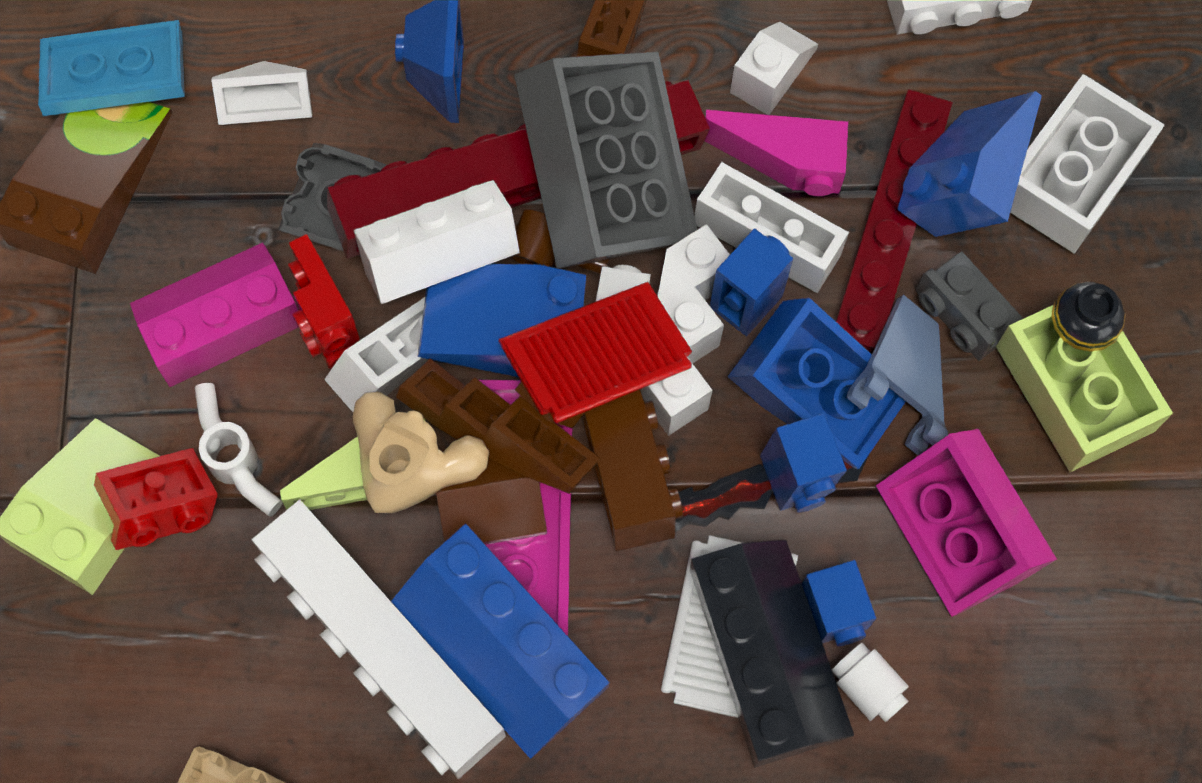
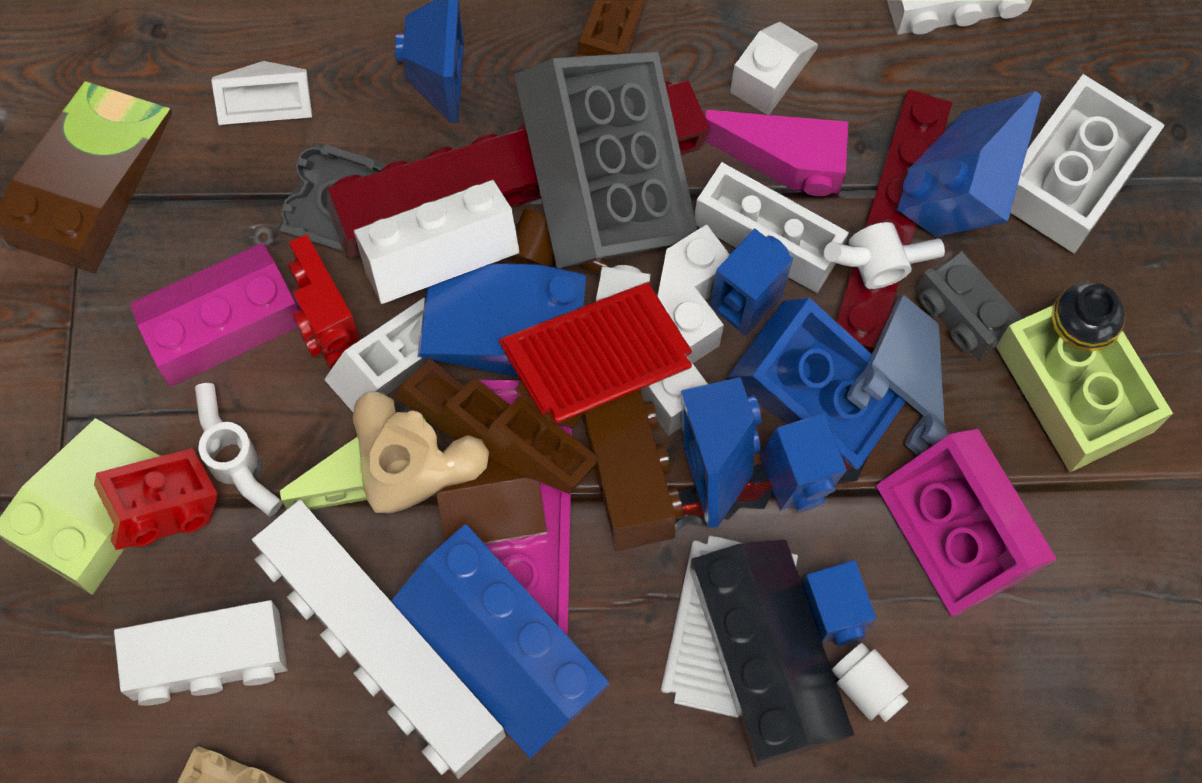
(111, 68): dark azure tile -> none
(200, 652): none -> white brick
(719, 443): none -> blue slope
(881, 255): none -> white piece

